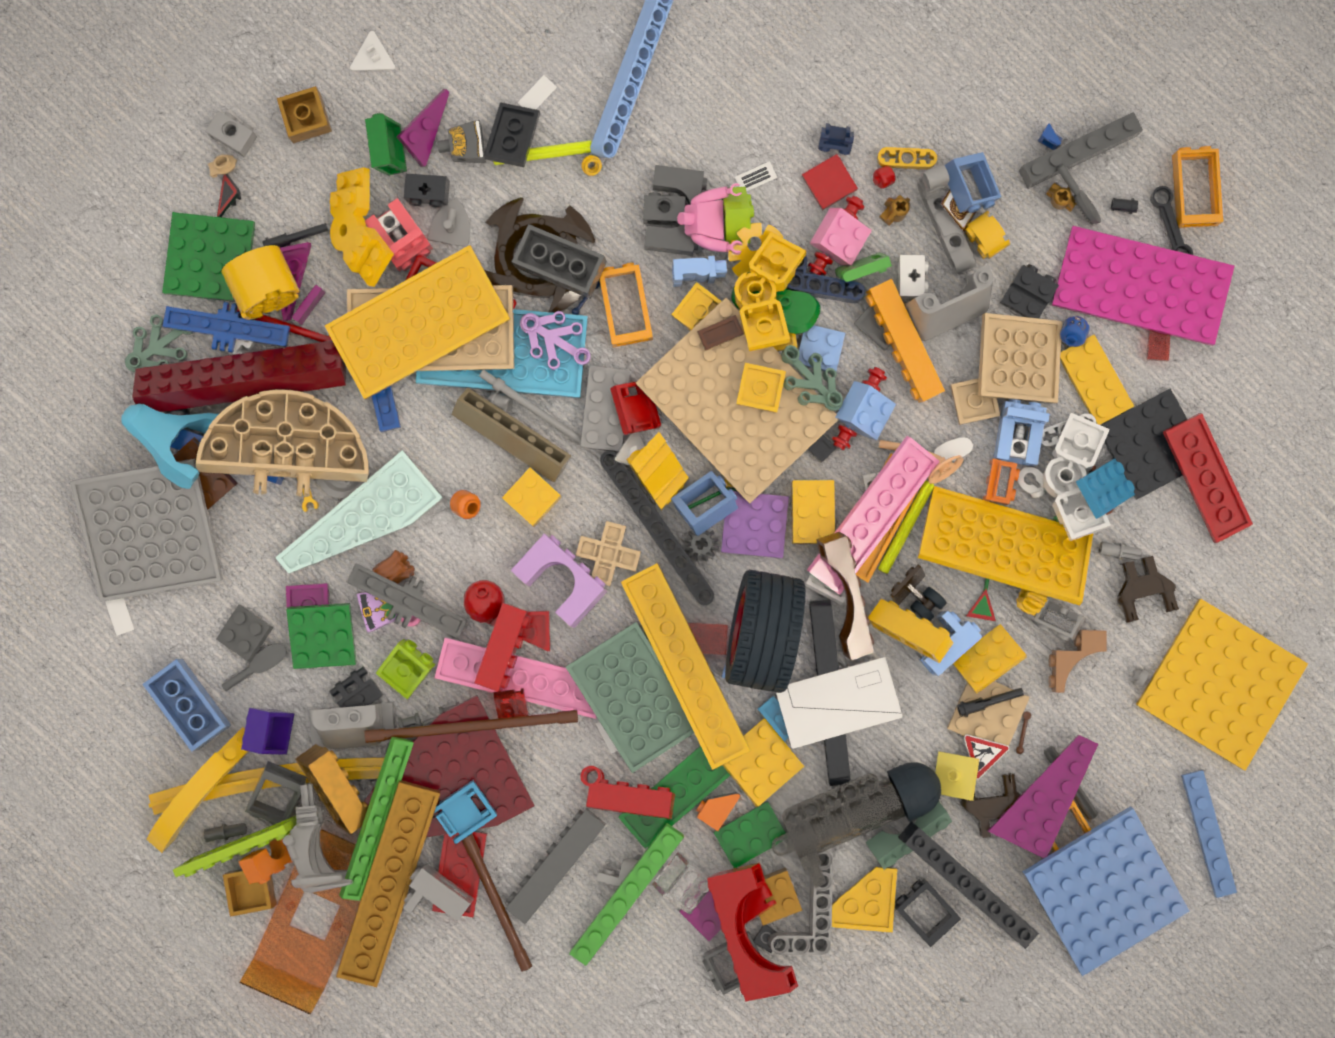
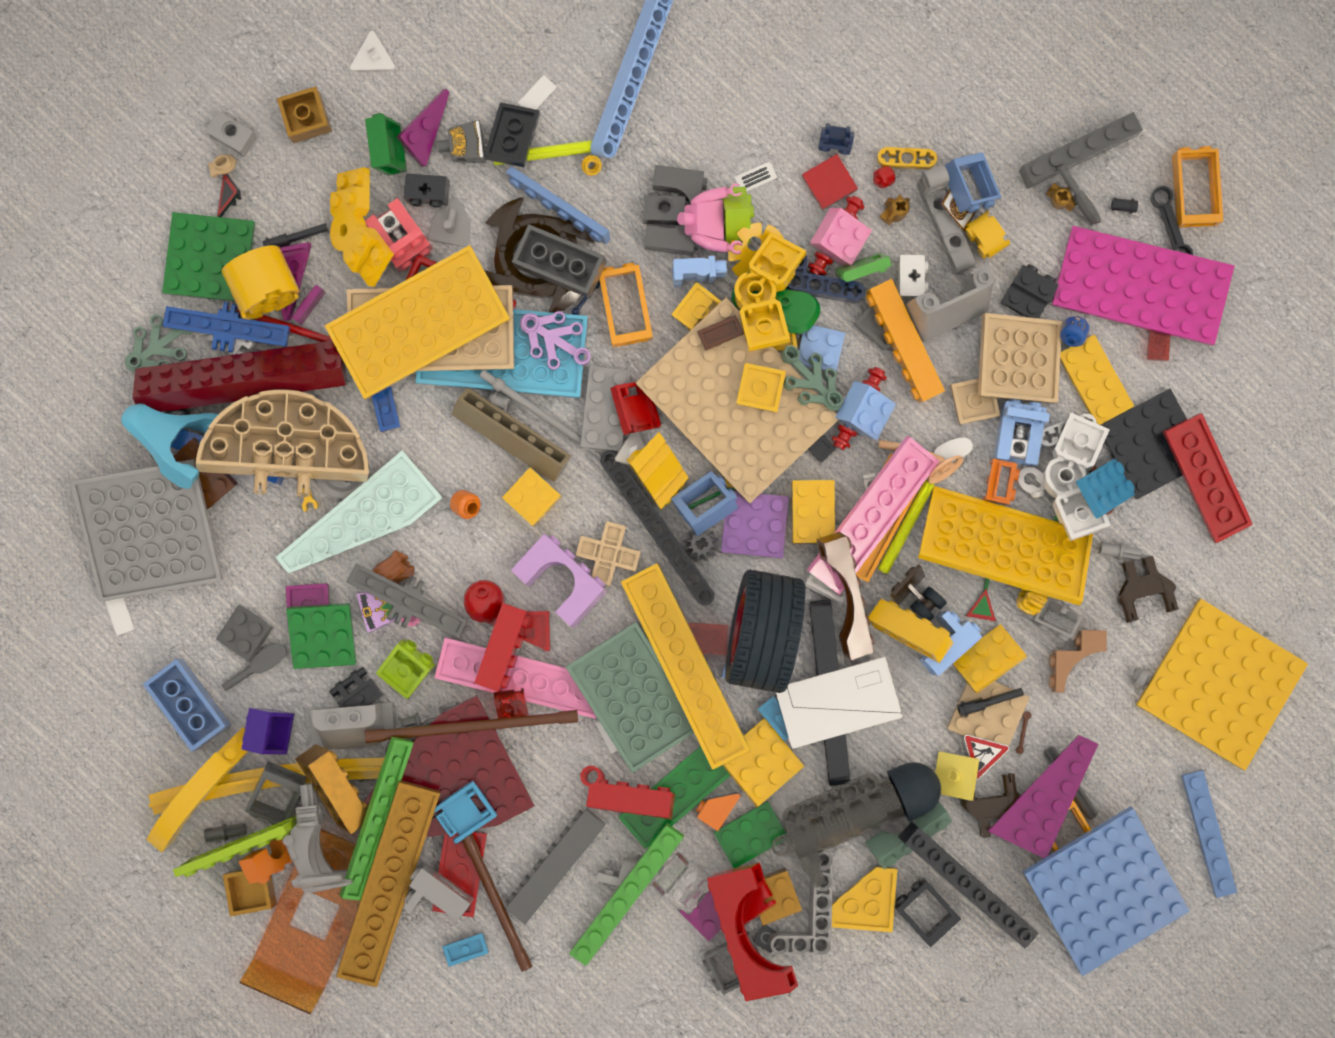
(465, 949): none -> dark azure plate
(563, 209): none -> medium blue plate
(1050, 138): blue slope -> none

